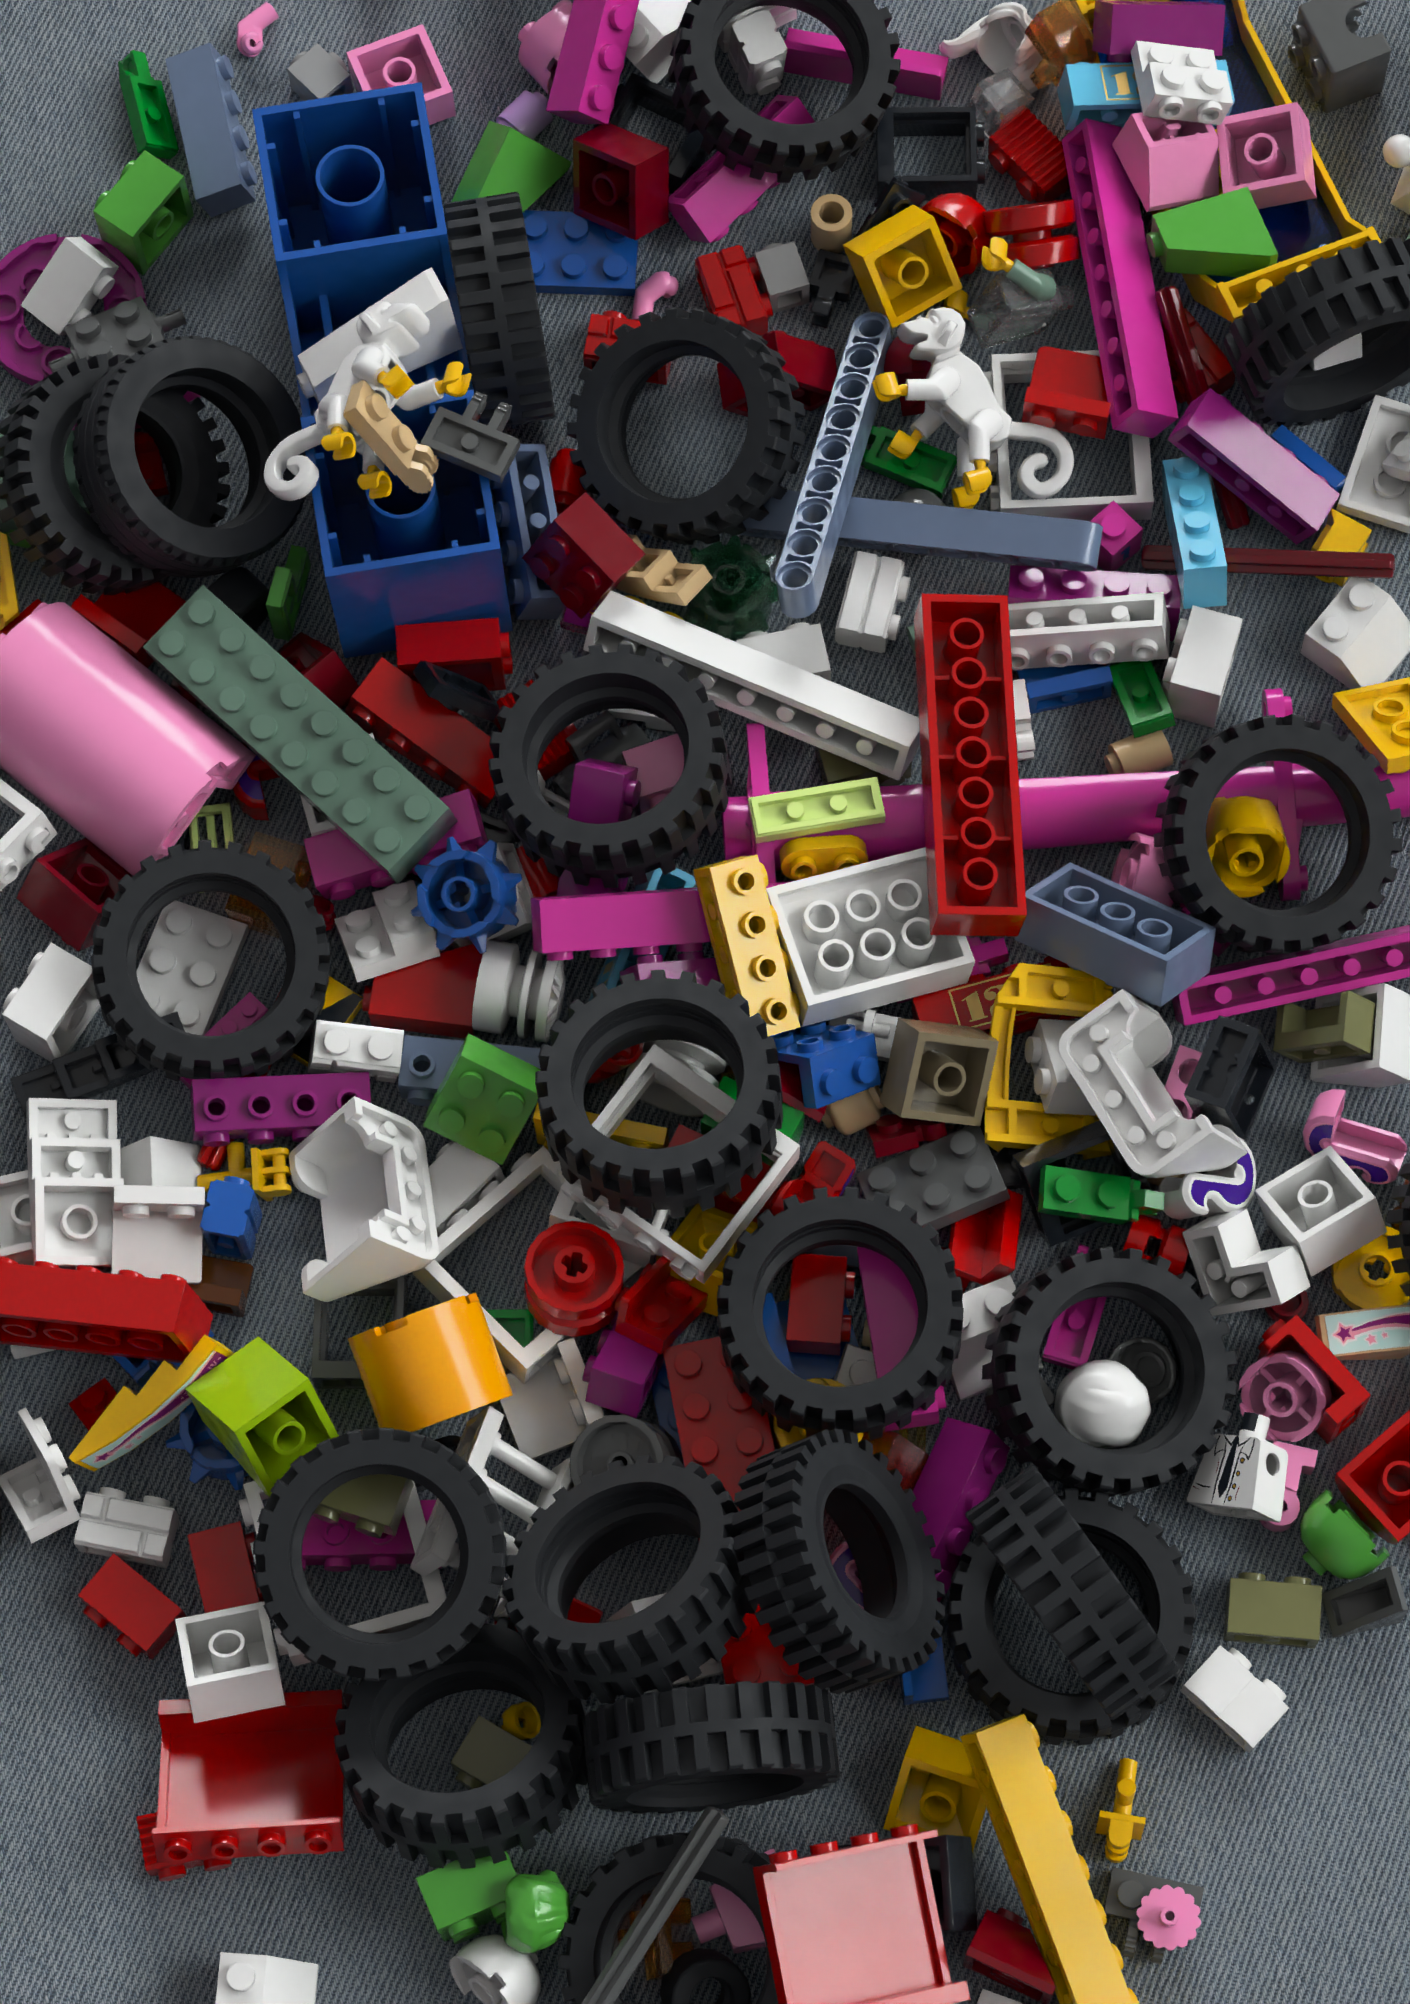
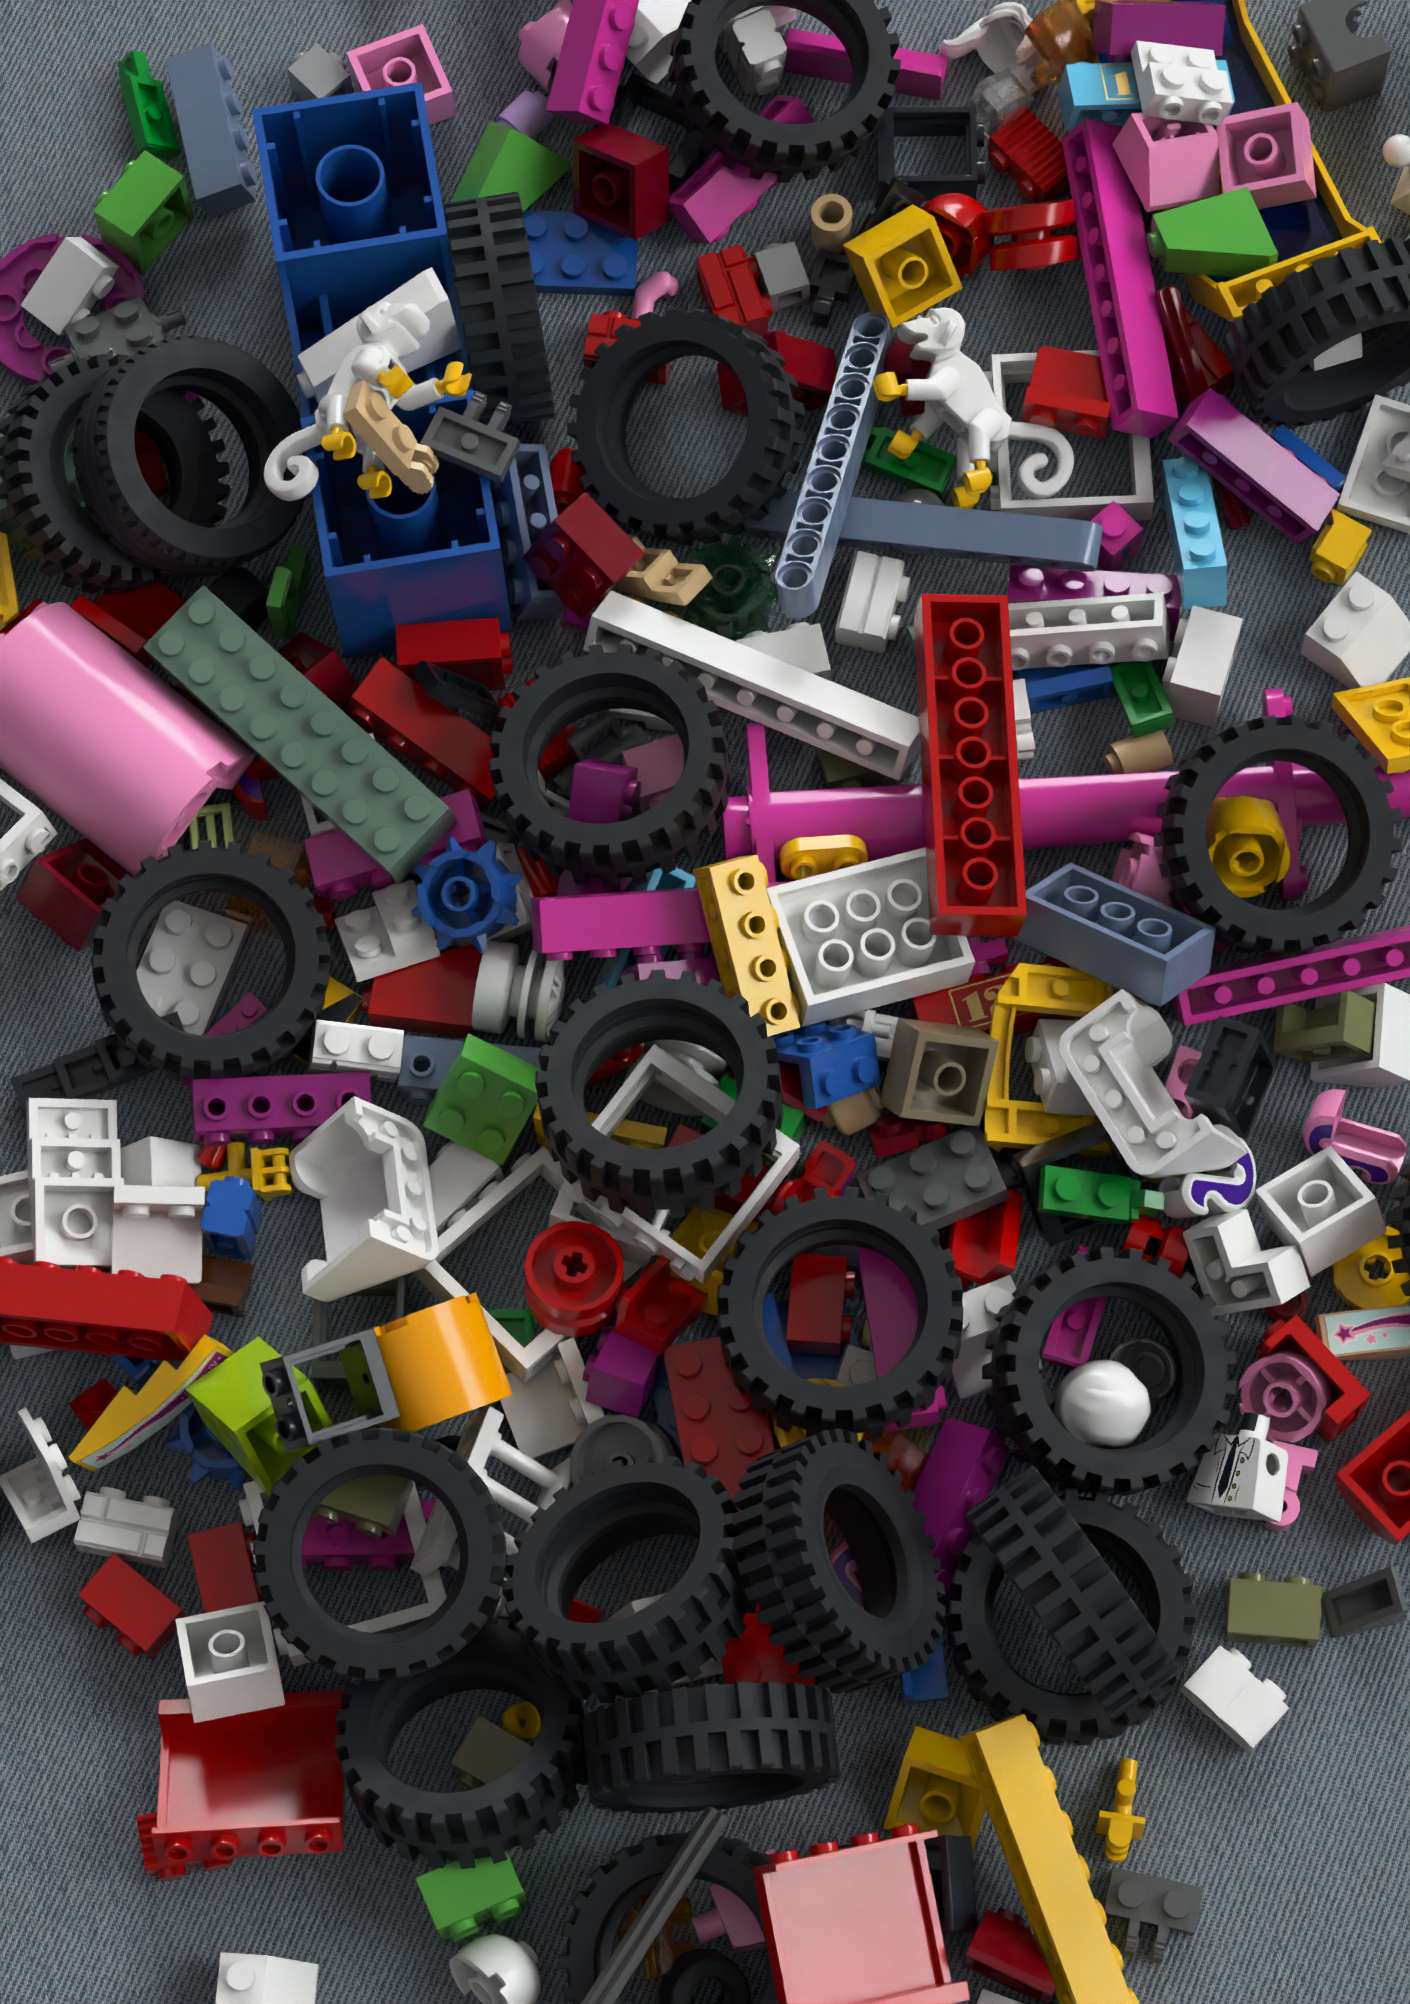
(52, 1003): white brick -> none
(251, 29): bright pink arm -> none
(365, 1377): none -> black window
(534, 1911): bright green hair -> none
(816, 810): yellowish green tile -> none
(1014, 302): clear torso -> none
(1168, 1917): bright pink piece -> none
(1286, 562): dark red axle -> none
(1338, 1540): bright green cylinder -> none

